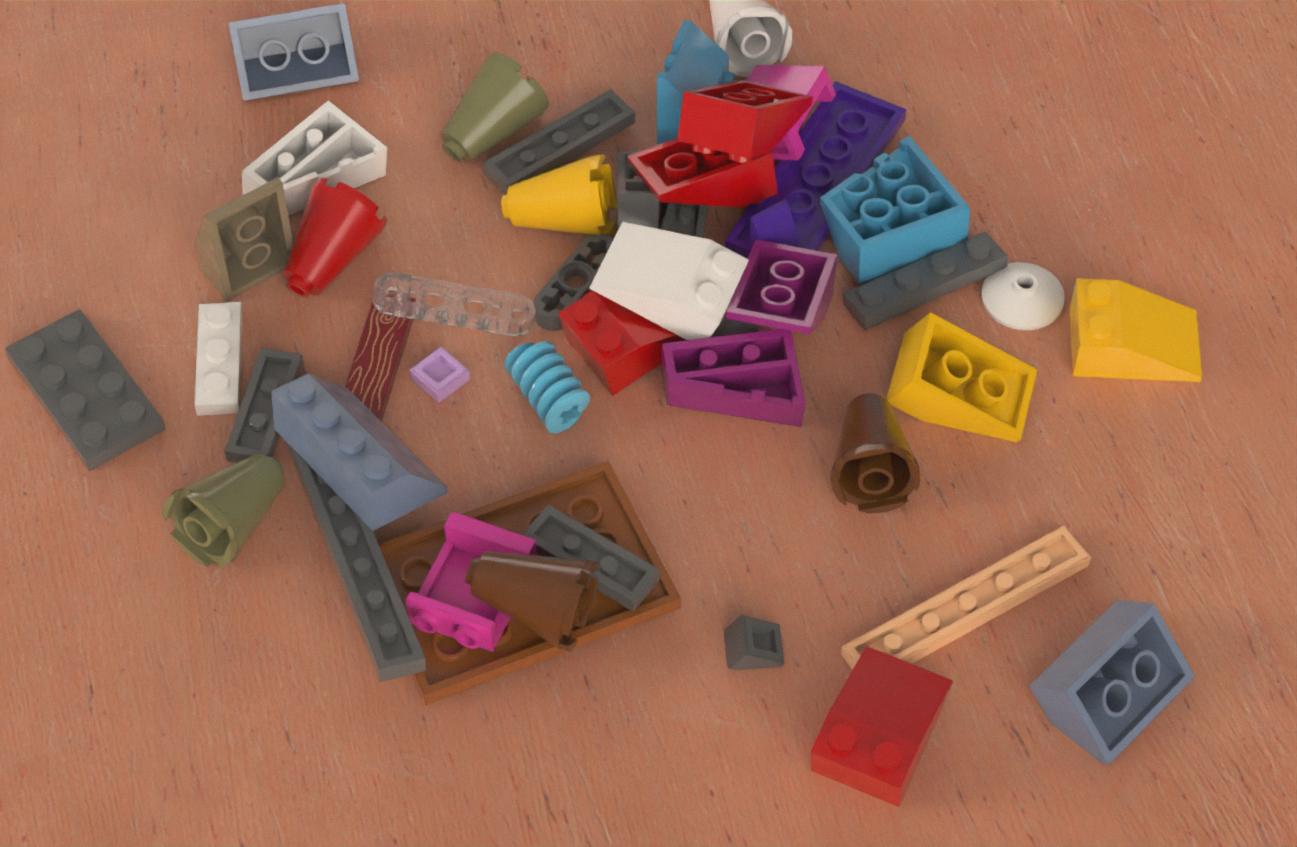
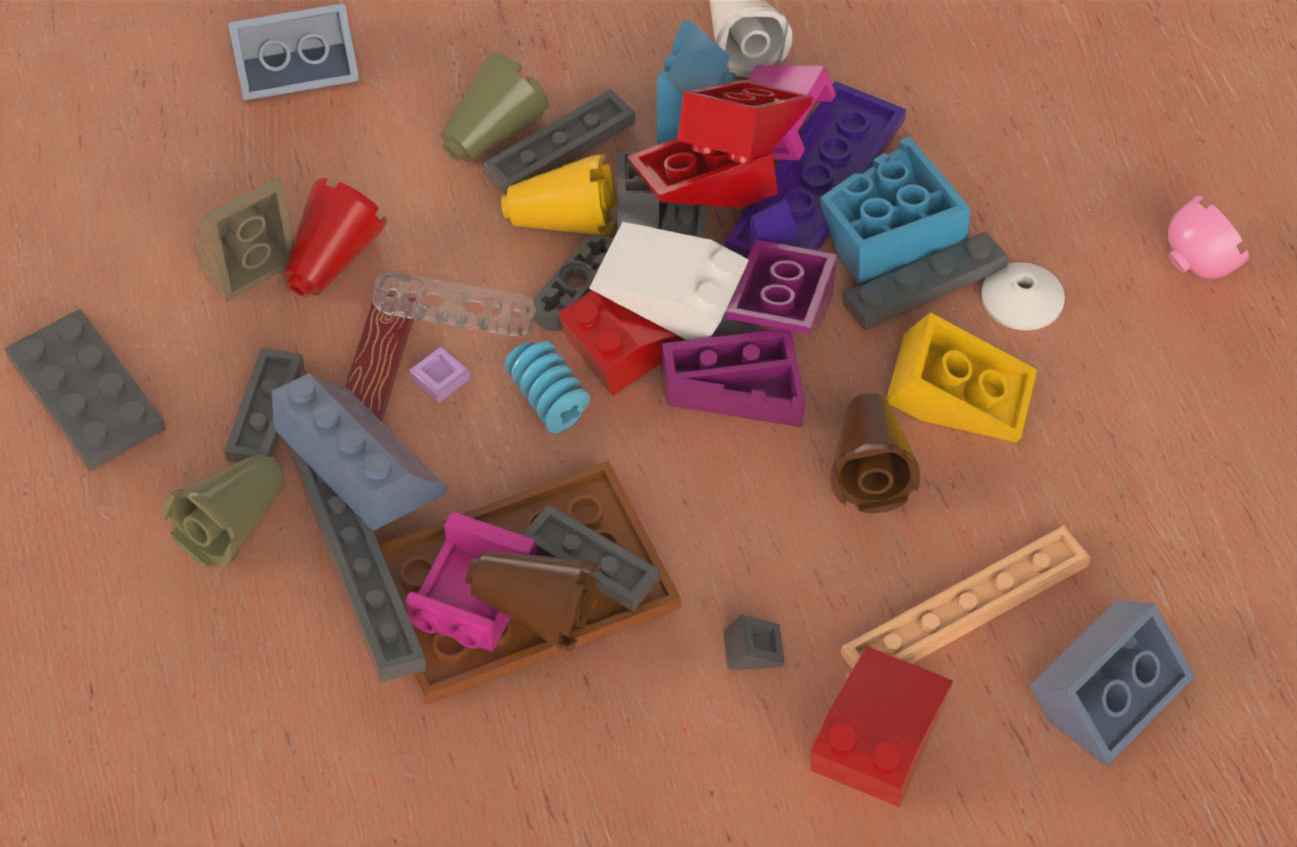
(219, 358): white plate -> none
(319, 147): white wedge -> none
(1131, 334): yellow slope -> none
(1204, 241): none -> bright pink cylinder

